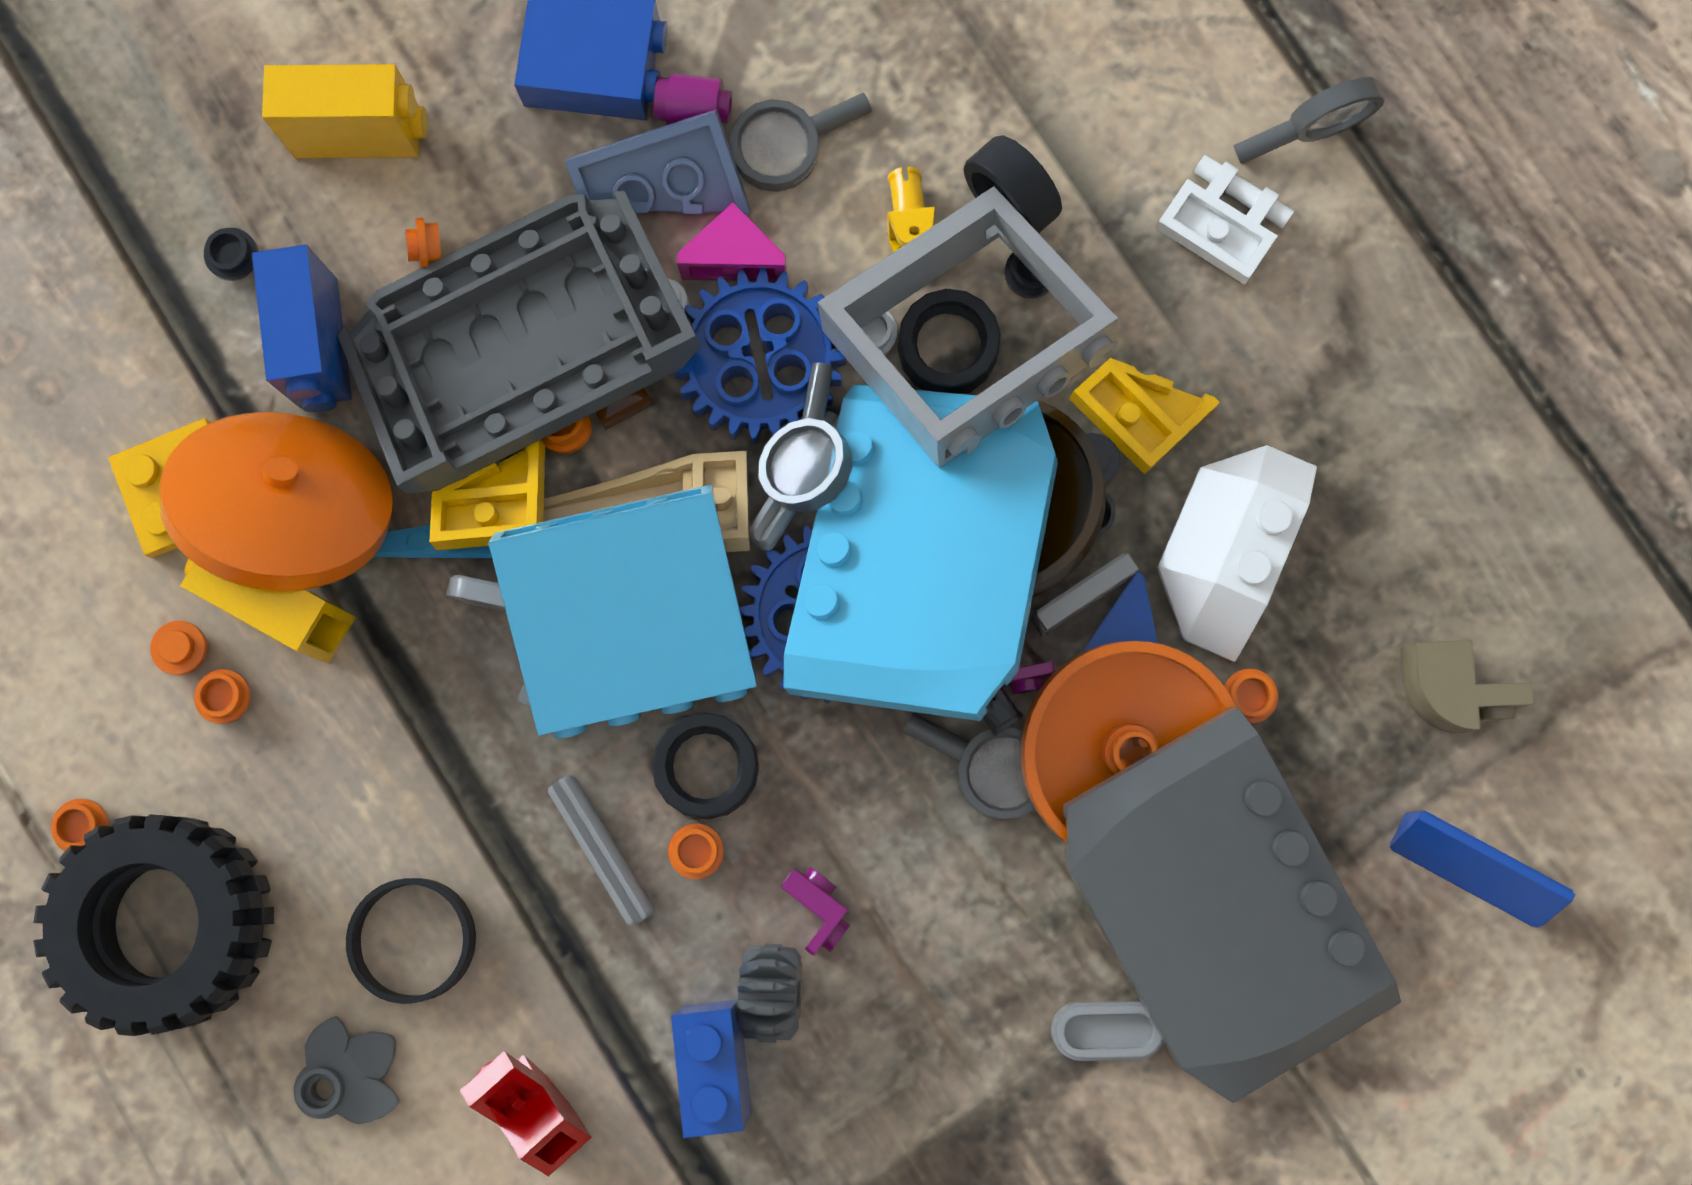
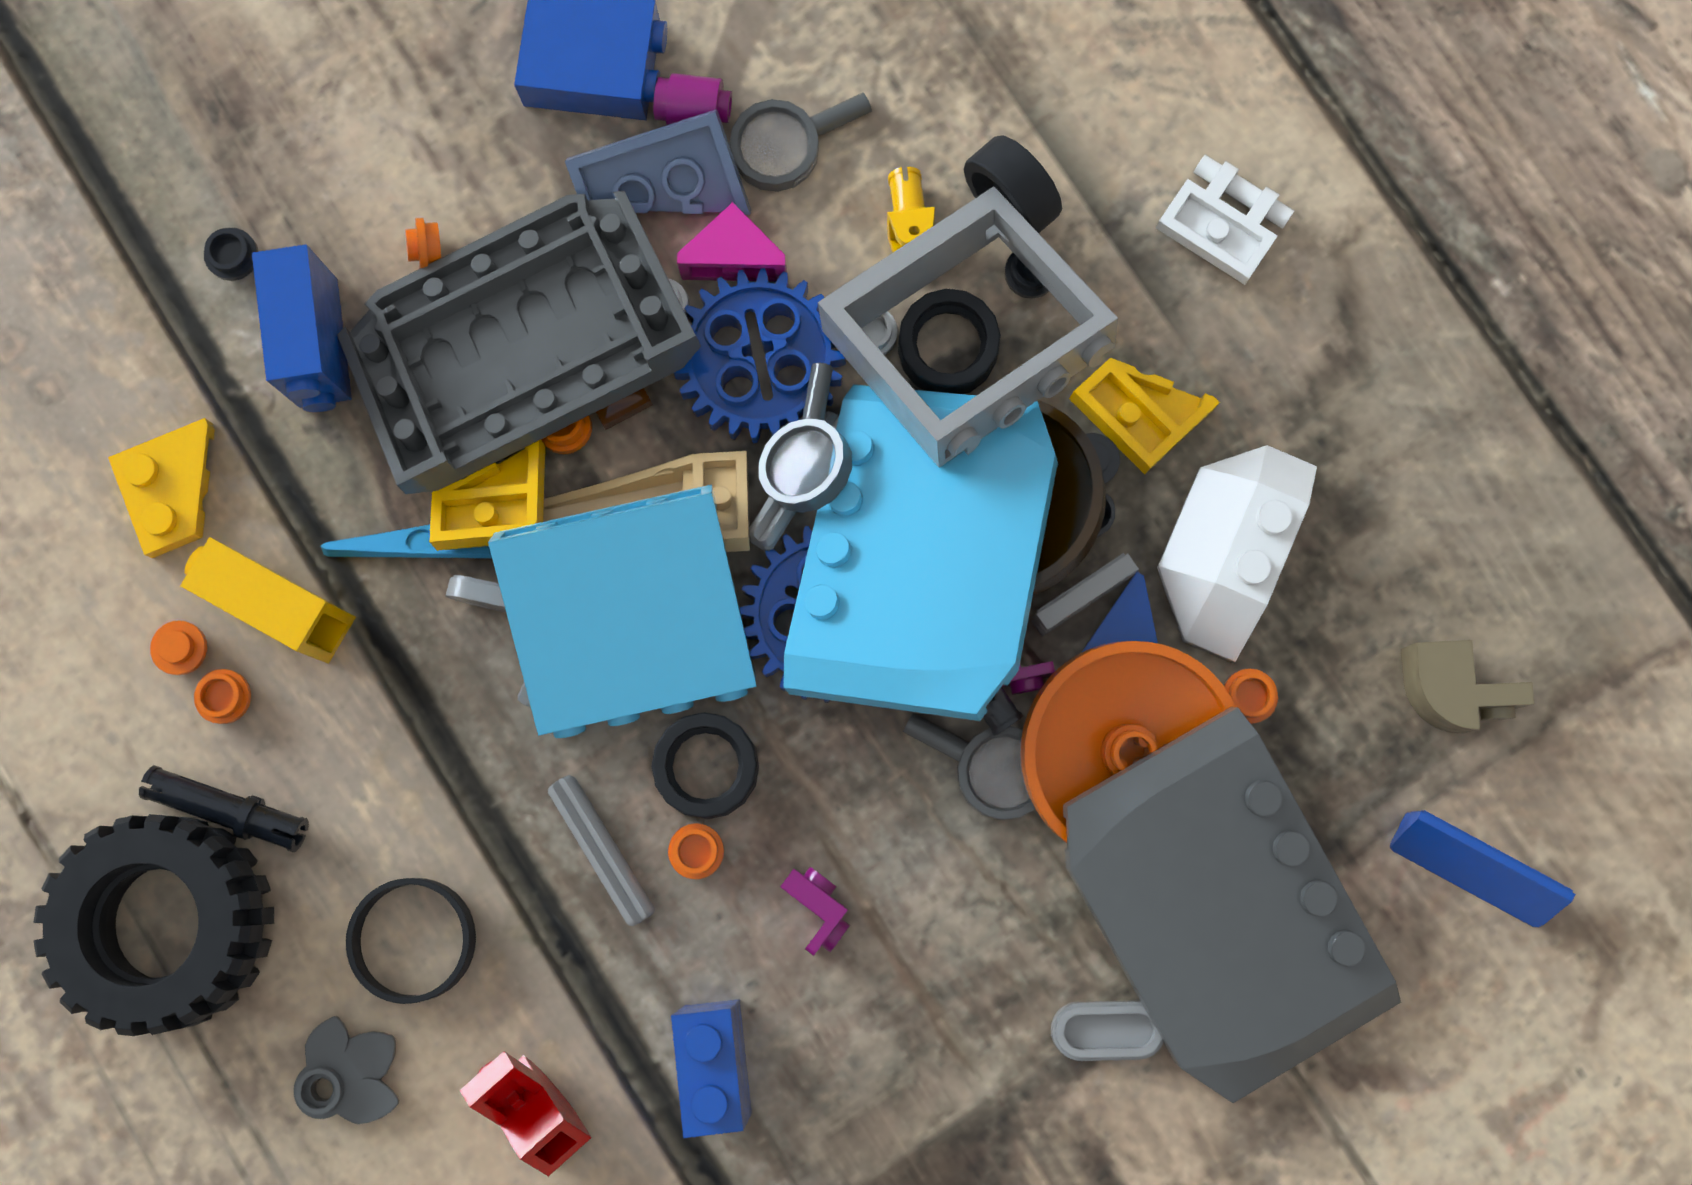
(75, 820): orange plate -> none
(245, 816): none -> black pin
(275, 501): orange dish -> none
(343, 111): yellow brick -> none
(769, 993): dark grey gear -> none
(1318, 117): dark grey piece -> none

